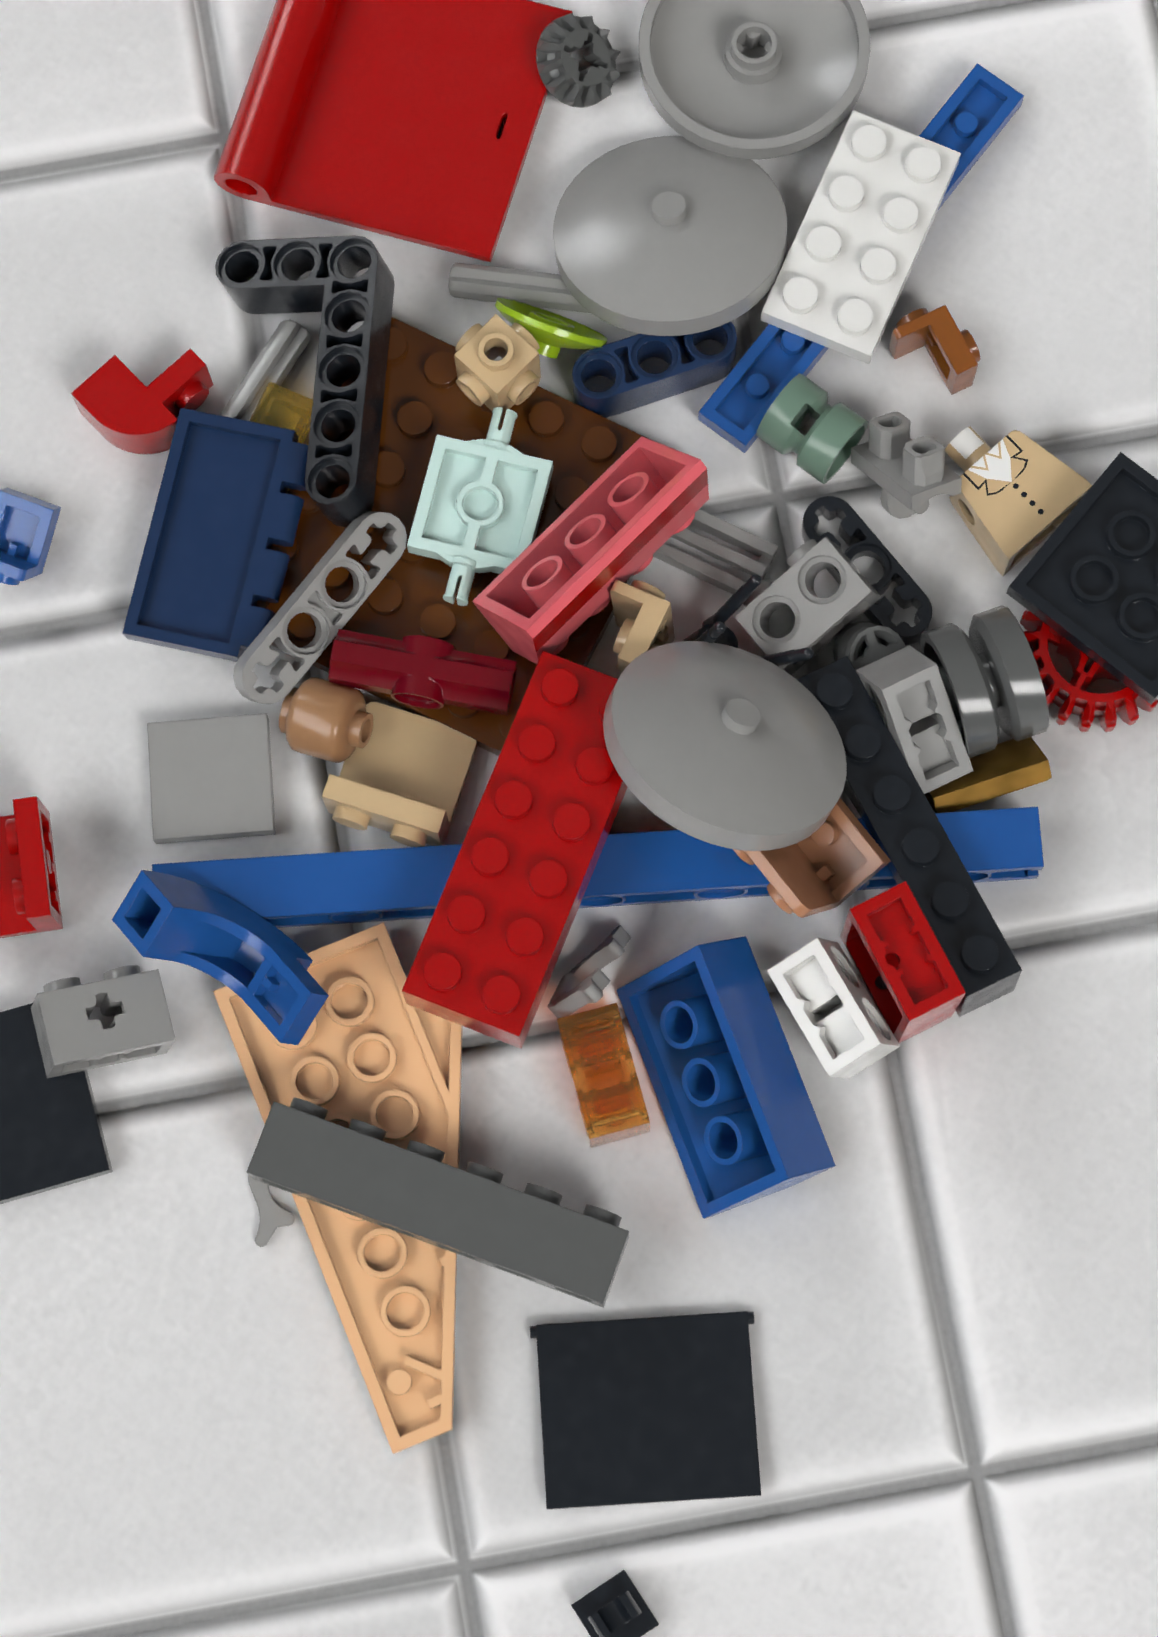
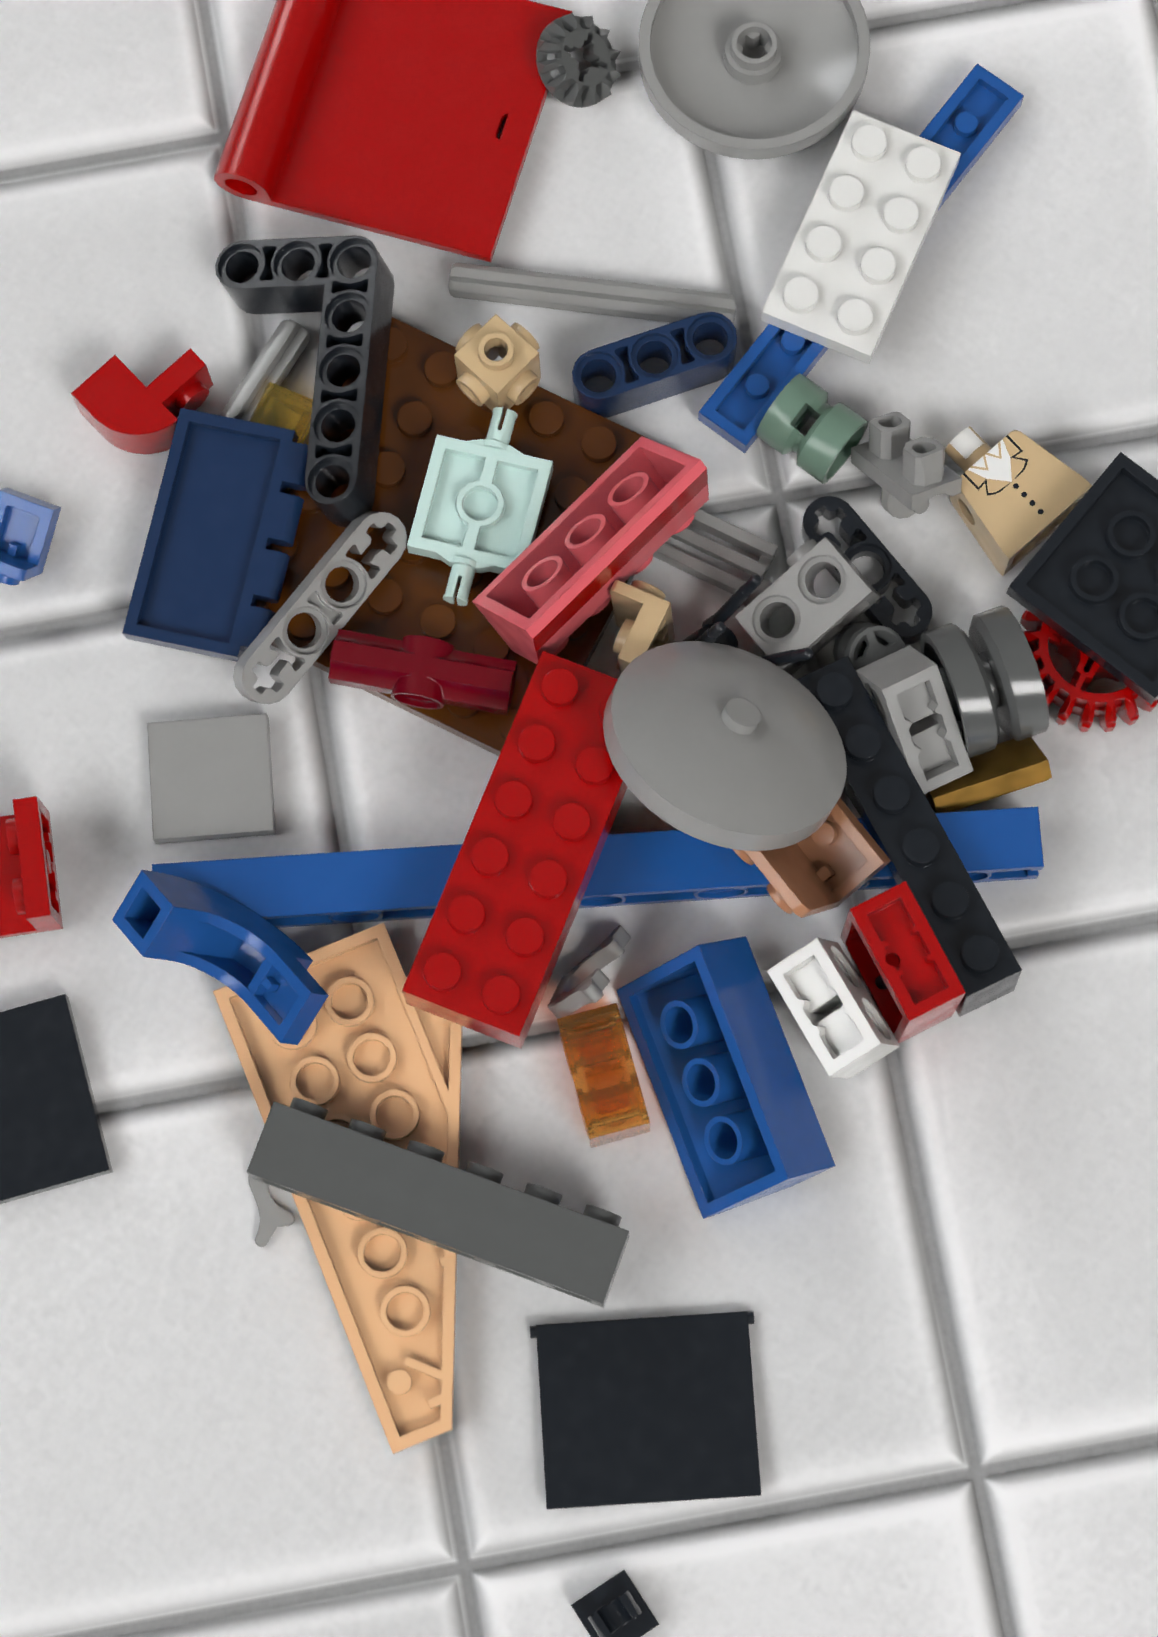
(77, 1044): light grey brick -> none
(325, 720): medium nougat head -> none
(402, 778): tan bracket -> none
(550, 329): lime dish -> none
(670, 237): light grey dish -> none
(950, 349): dark orange bracket -> none

